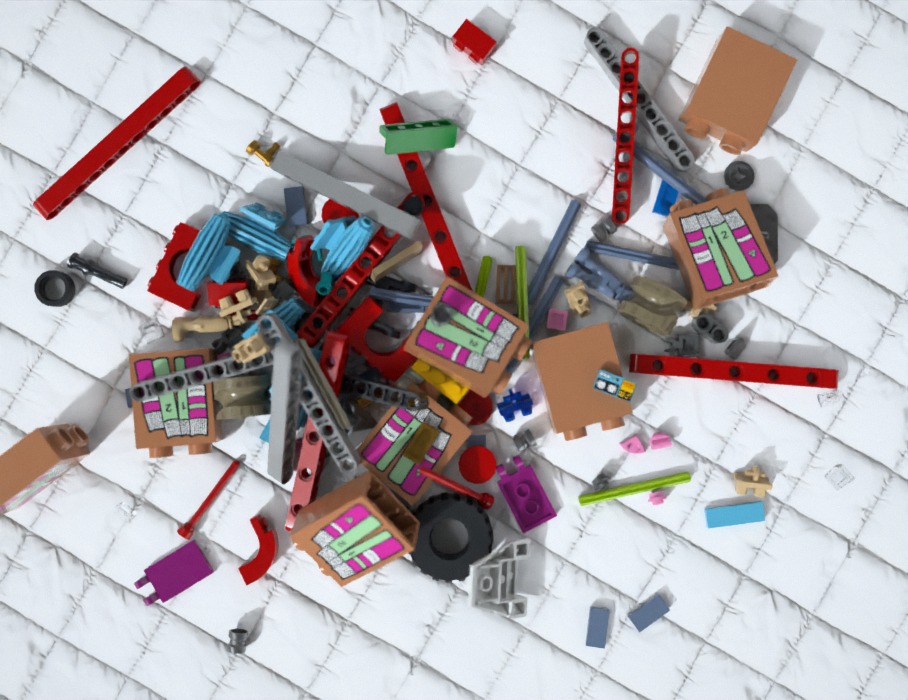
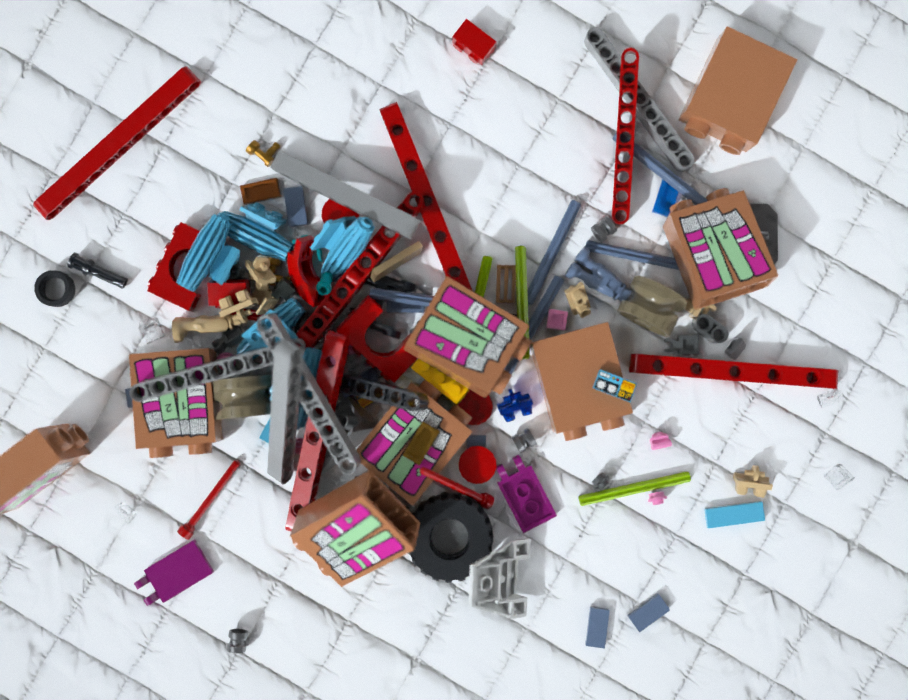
(250, 348): tan hips -> none
(260, 191): none -> dark orange tile
(268, 550): red arch -> none
(323, 385): dark tan axle -> none
(413, 206): black plate -> none
(418, 136): green panel -> none
(444, 315): flat silver wheel -> none
(633, 445): bright pink tile -> none
(743, 169): dark grey gear -> none

